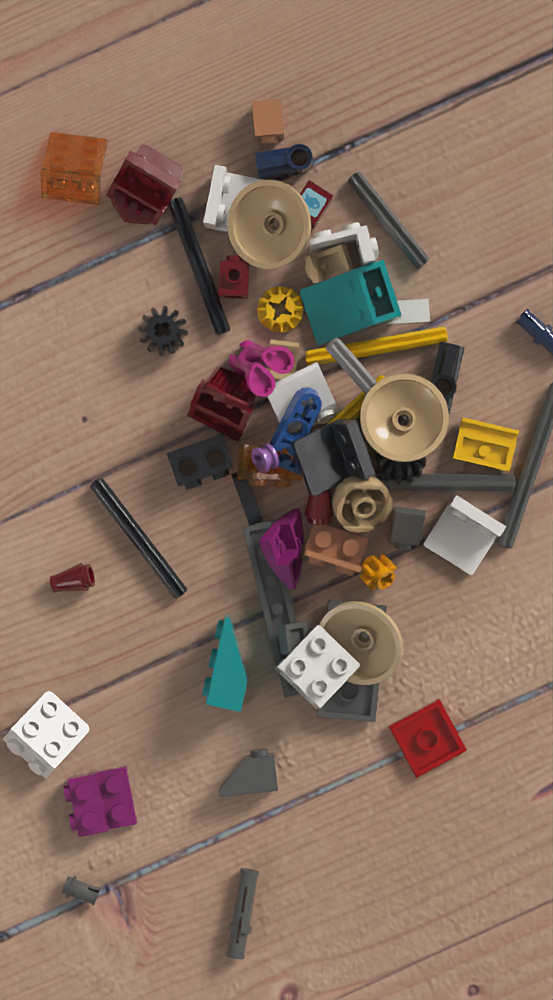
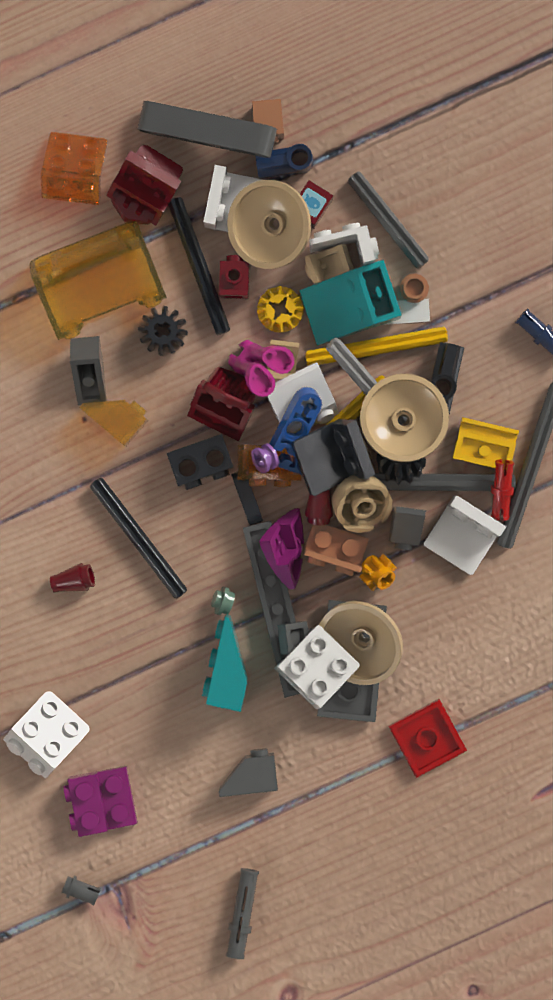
(88, 369): none -> dark grey slope
(96, 278): none -> clear yellow windscreen
(117, 418): none -> clear yellow slope
(207, 129): none -> dark grey beam
(223, 601): none -> sand green plate
(414, 288): none -> nougat plate
(502, 489): none -> red pin

